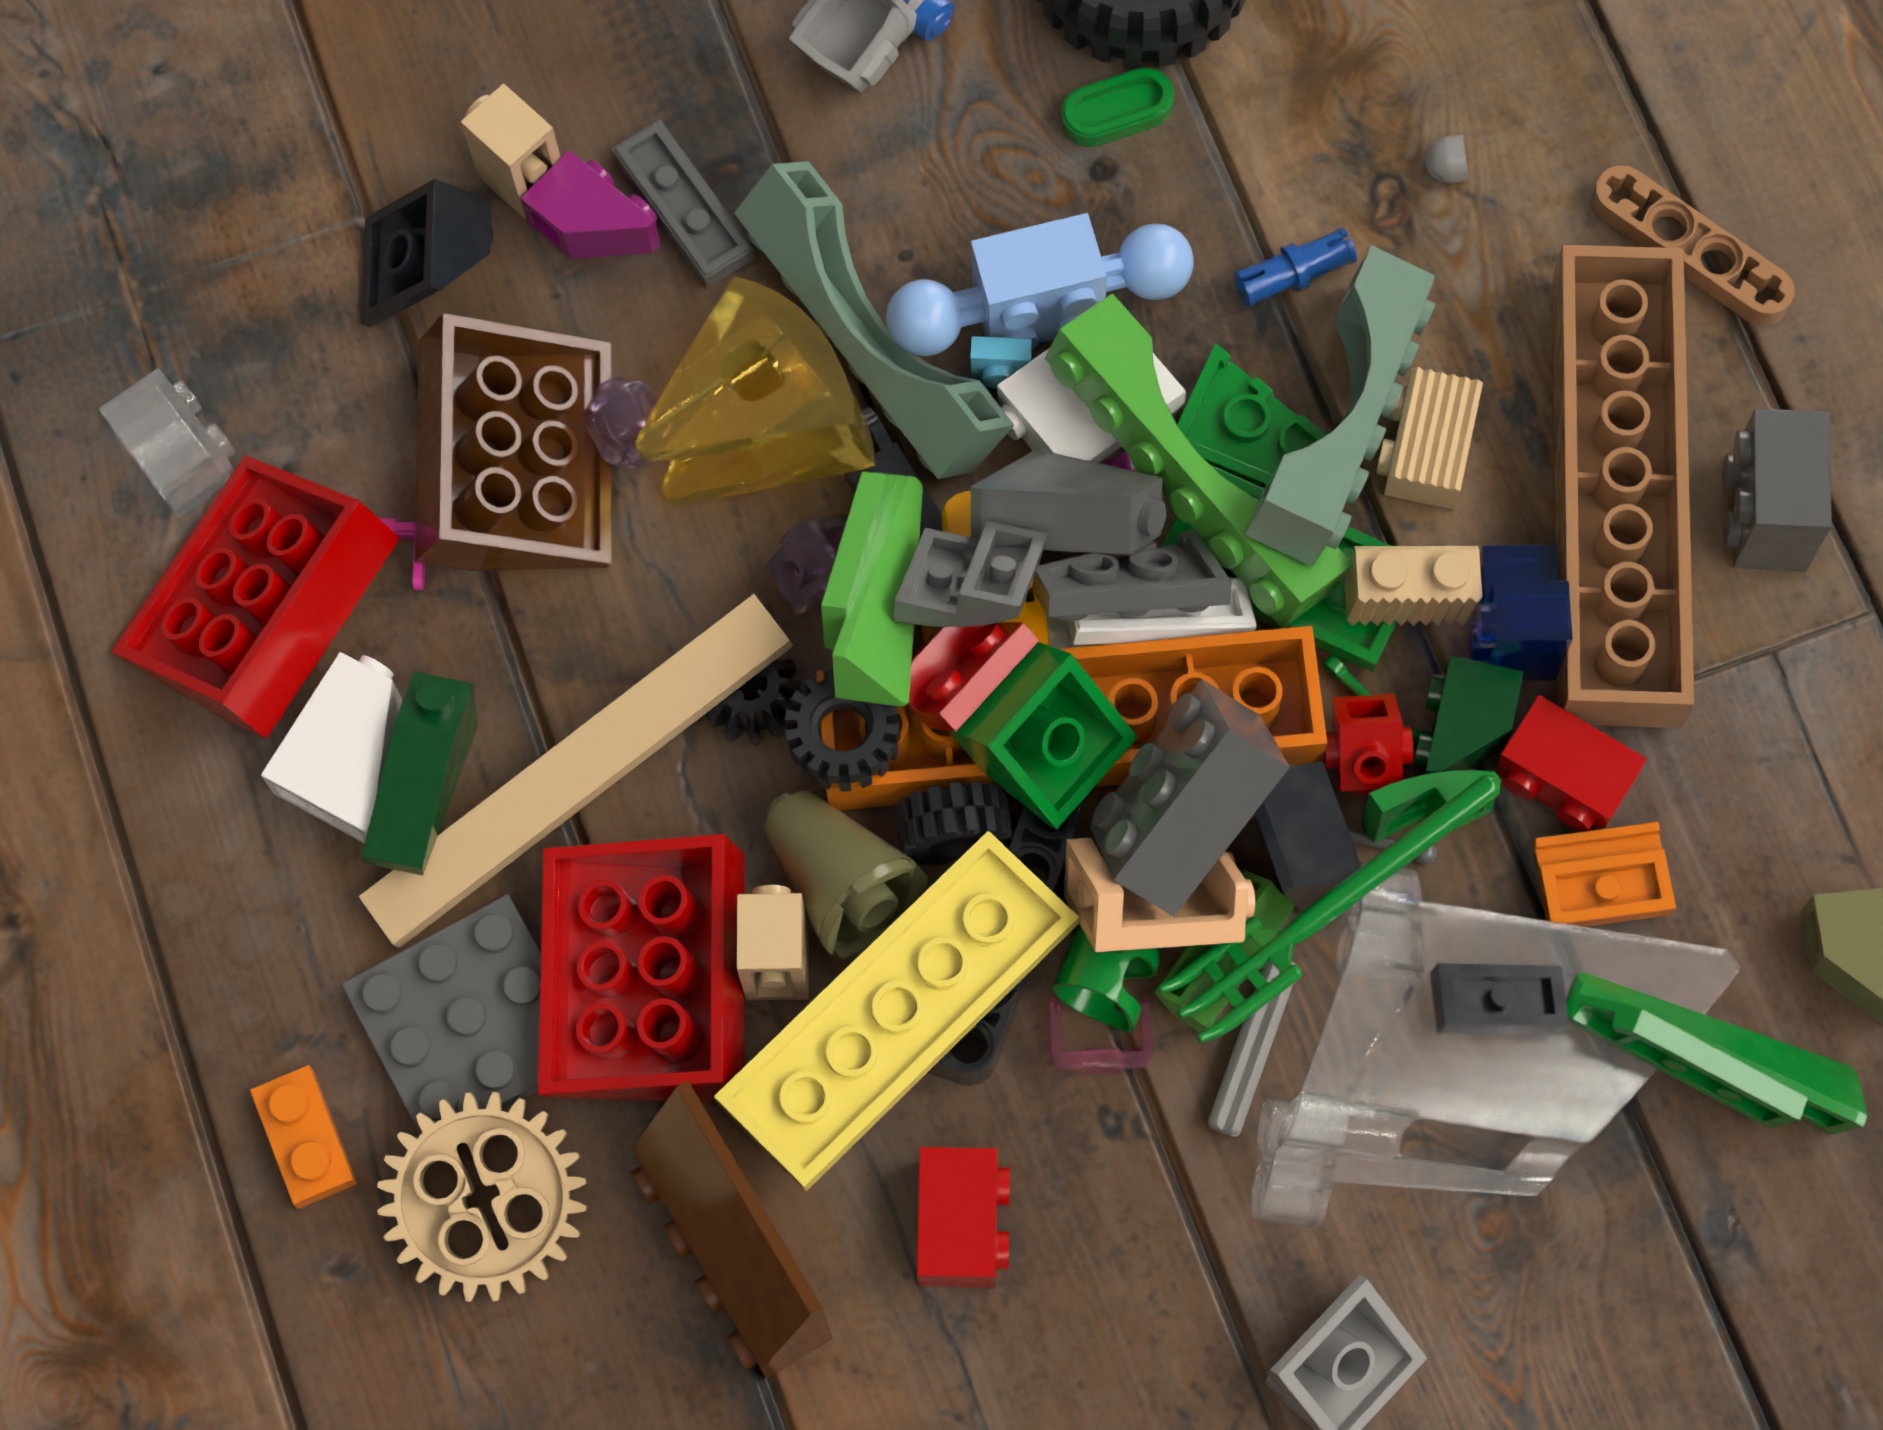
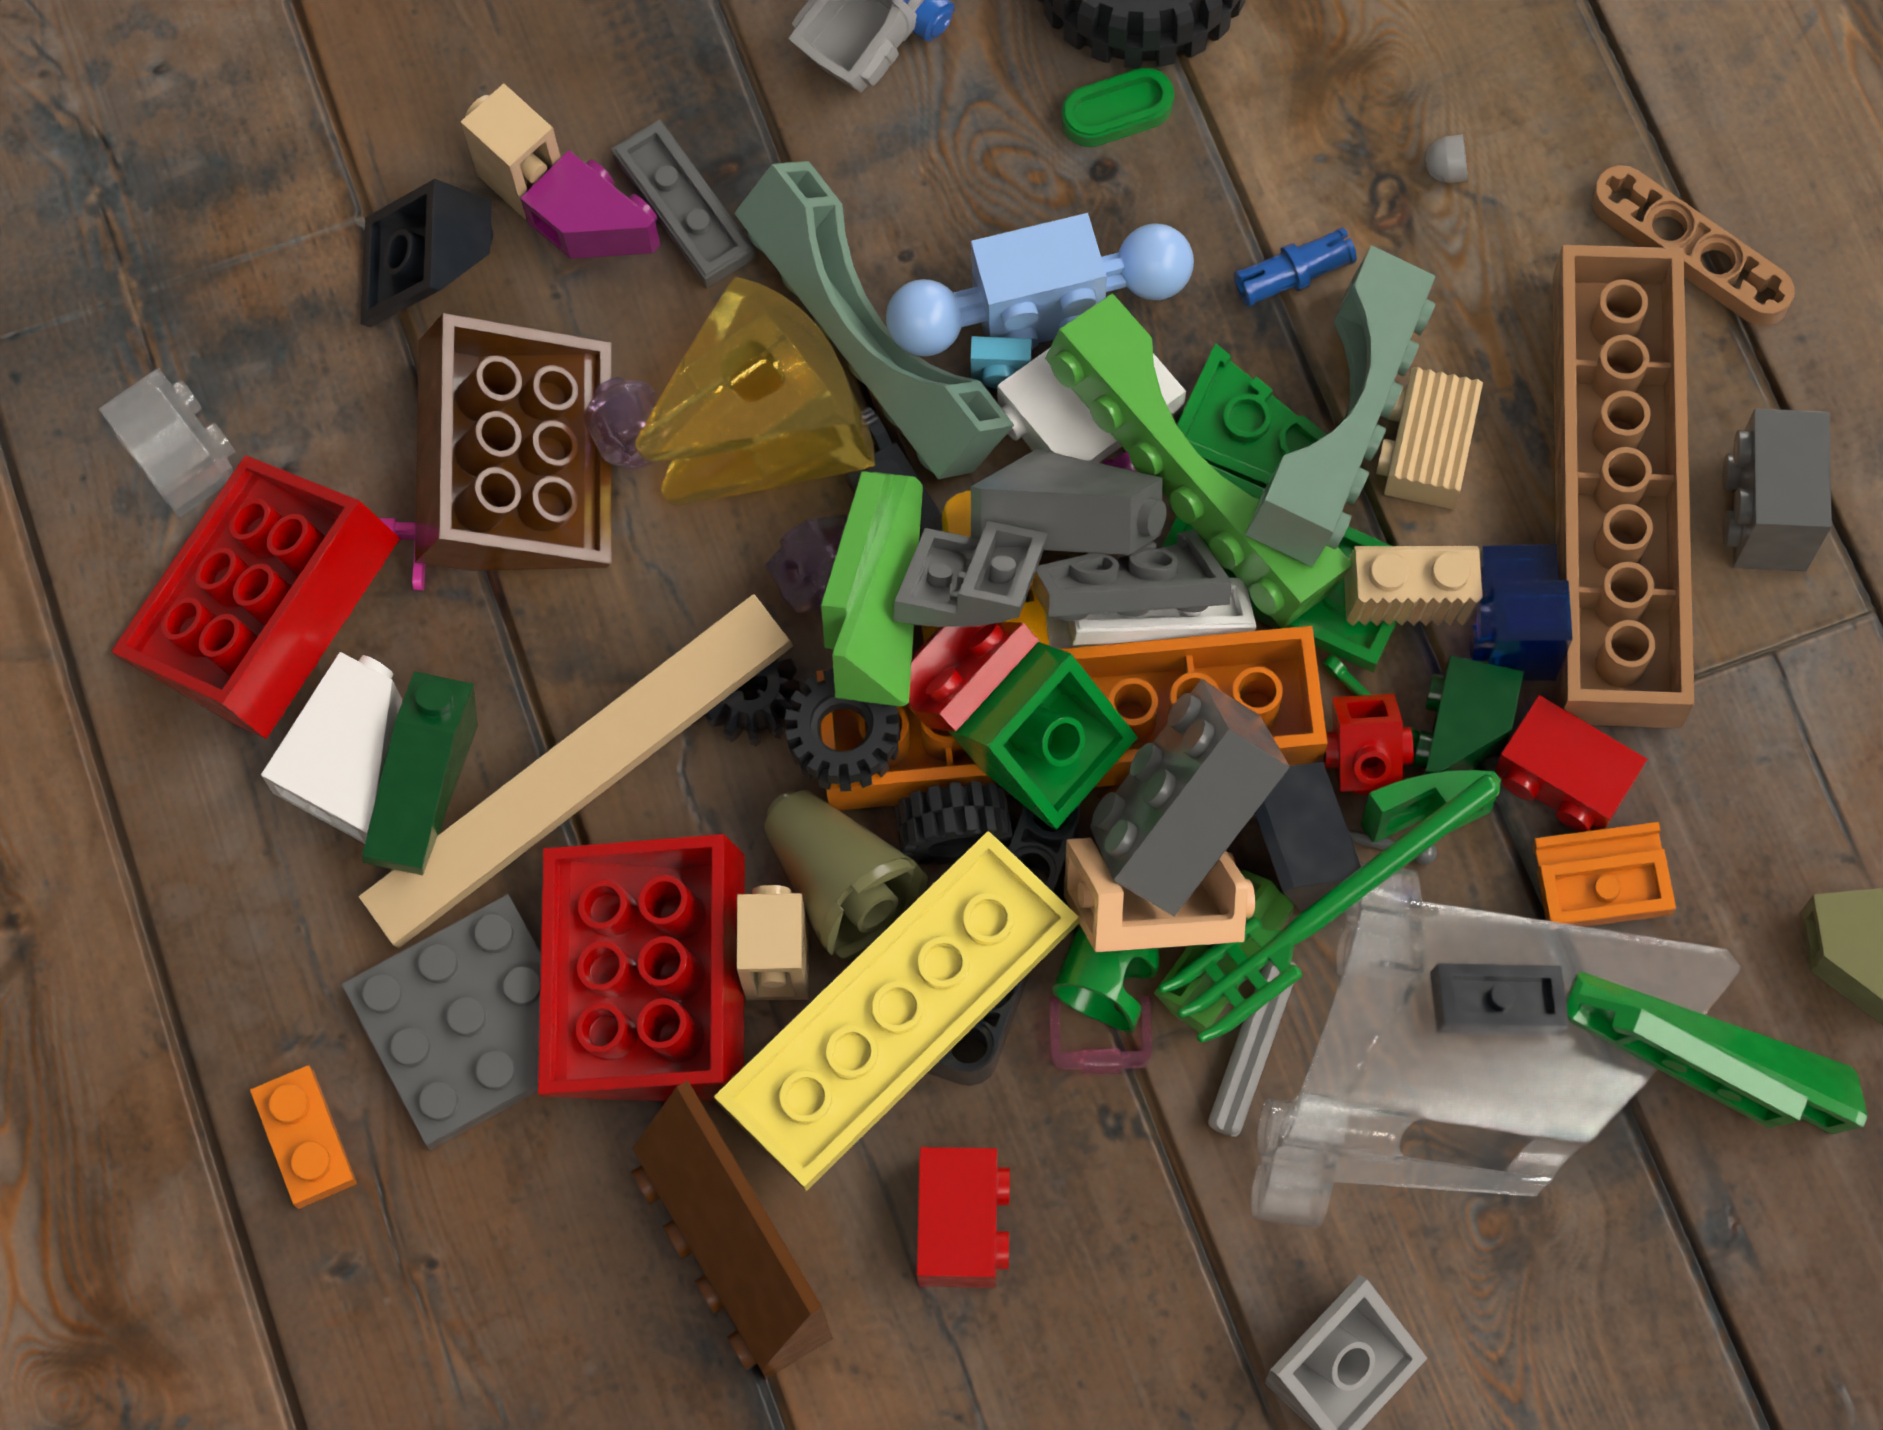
(427, 1220): tan gear -> none

